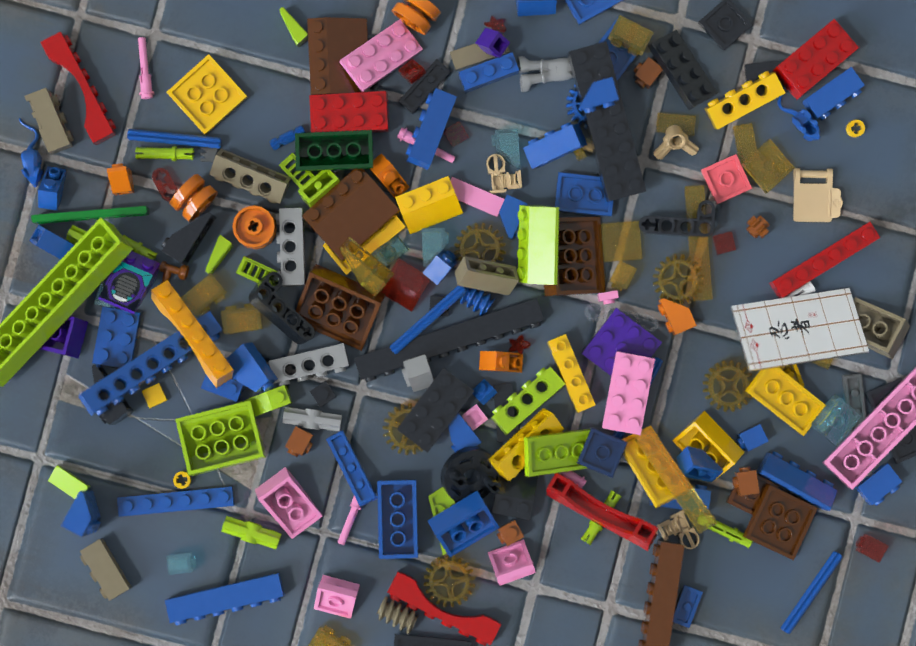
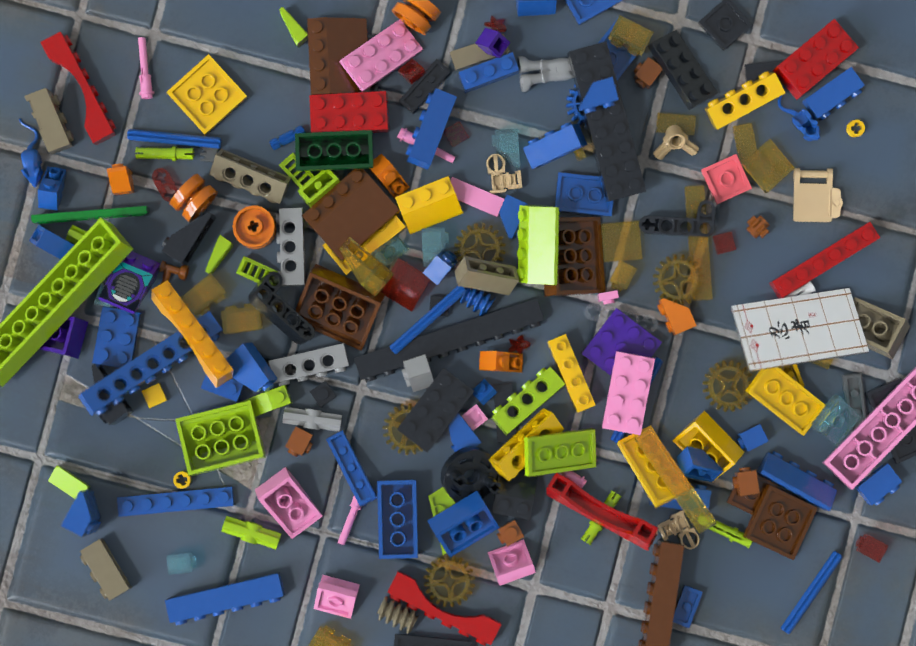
(140, 249): lime pin -> none
(602, 452): dark blue tile -> none

